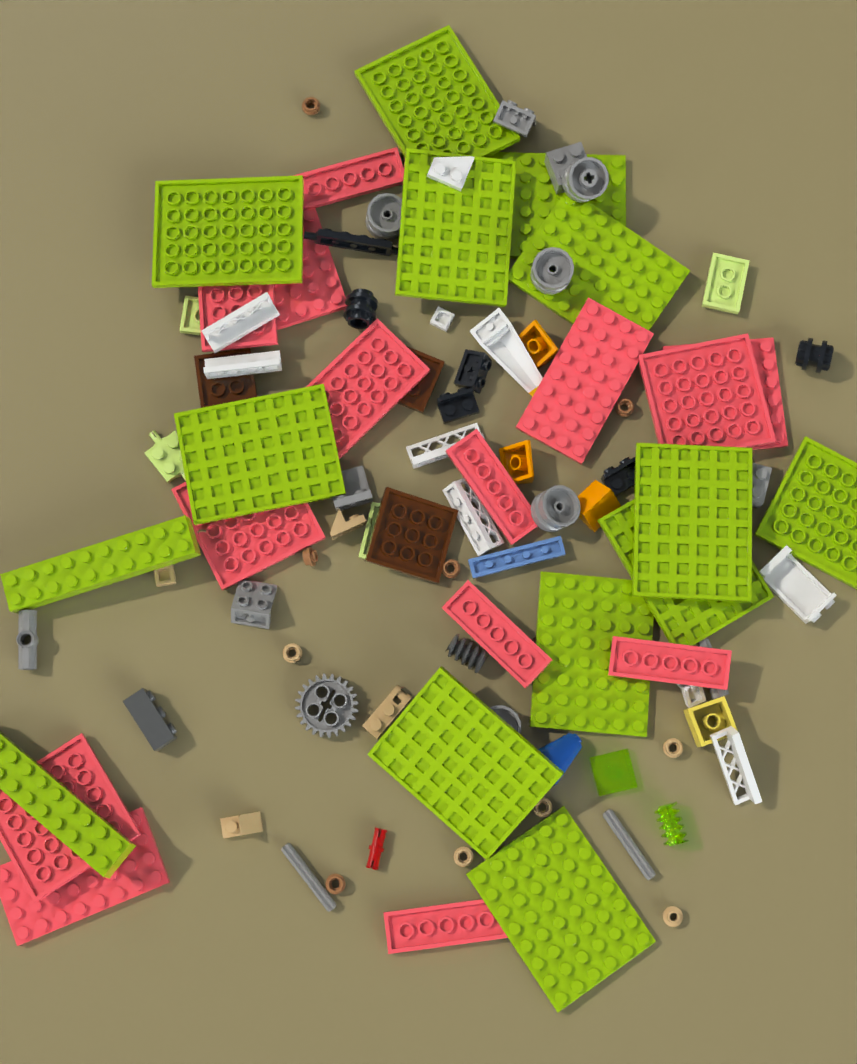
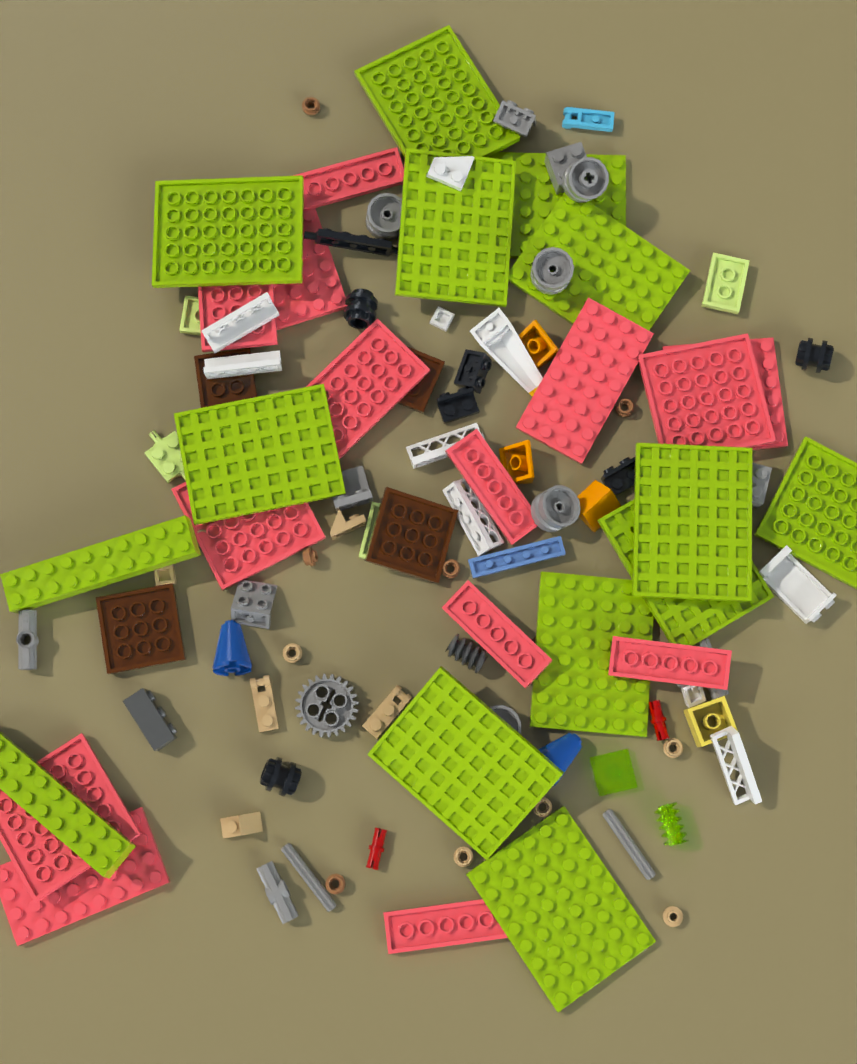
(140, 628): none -> reddish brown plate
(231, 651): none -> blue cone
(264, 704): none -> tan plate
(277, 892): none -> light grey piece
(280, 776): none -> black piece
(588, 119): none -> medium azure plate
(658, 720): none -> red pin

